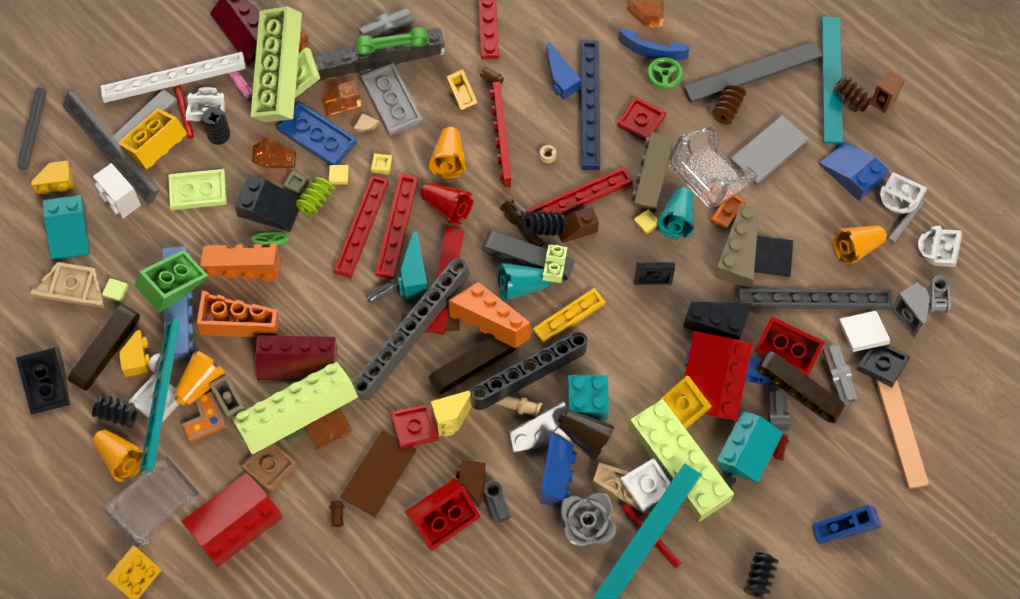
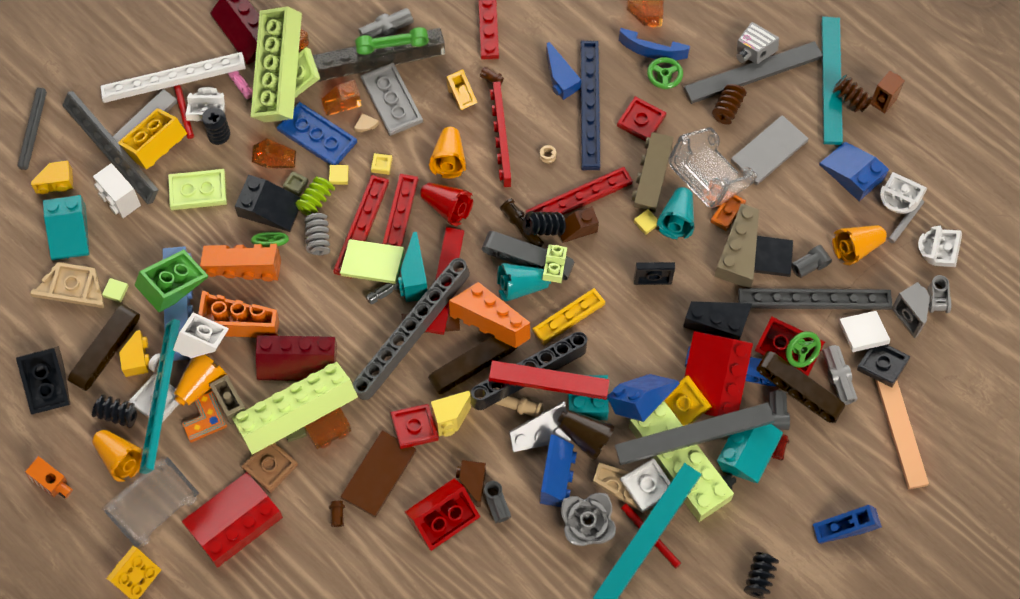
(43, 473): none -> orange torso
(199, 336): none -> white slope
(316, 234): none -> light grey piece
(372, 261): none -> yellowish green tile
(549, 380): none -> tile
(641, 396): none -> blue slope
(694, 433): none -> dark grey tile
(756, 44): none -> light grey torso
(802, 347): none -> bright green piece
(815, 259): none -> dark grey piece

